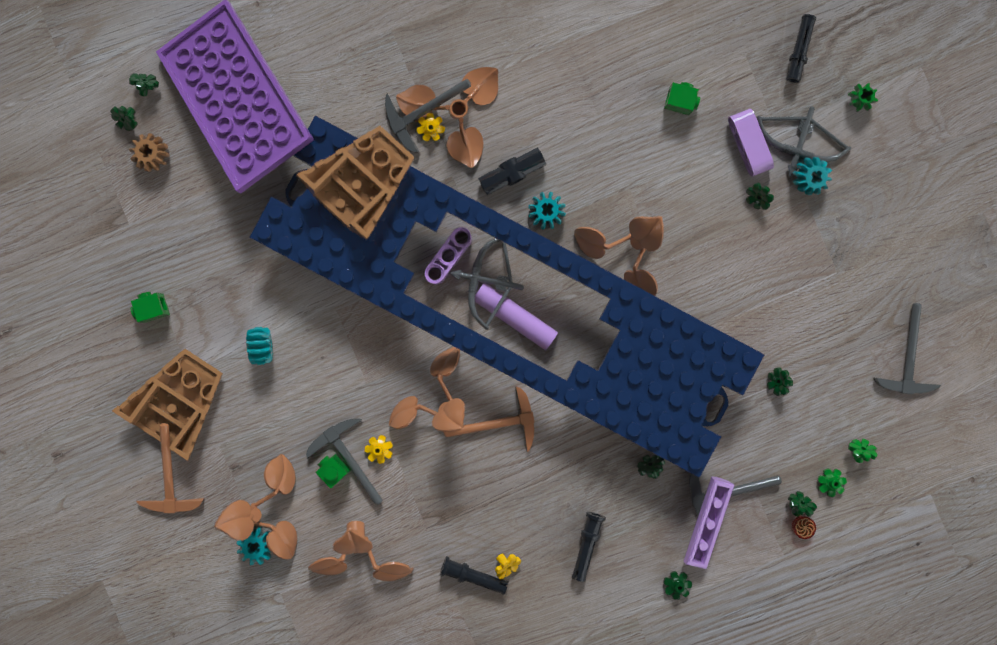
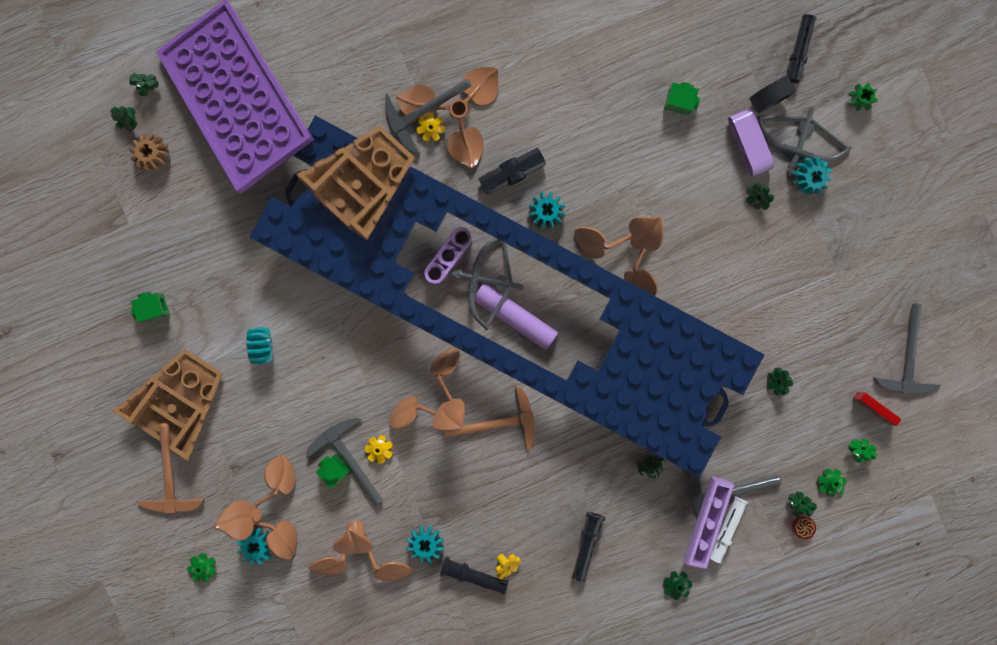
(202, 567): none -> green plant
(434, 545): none -> teal gear
(728, 528): none -> white pin
(772, 94): none -> black tyre
(877, 408): none -> red tile

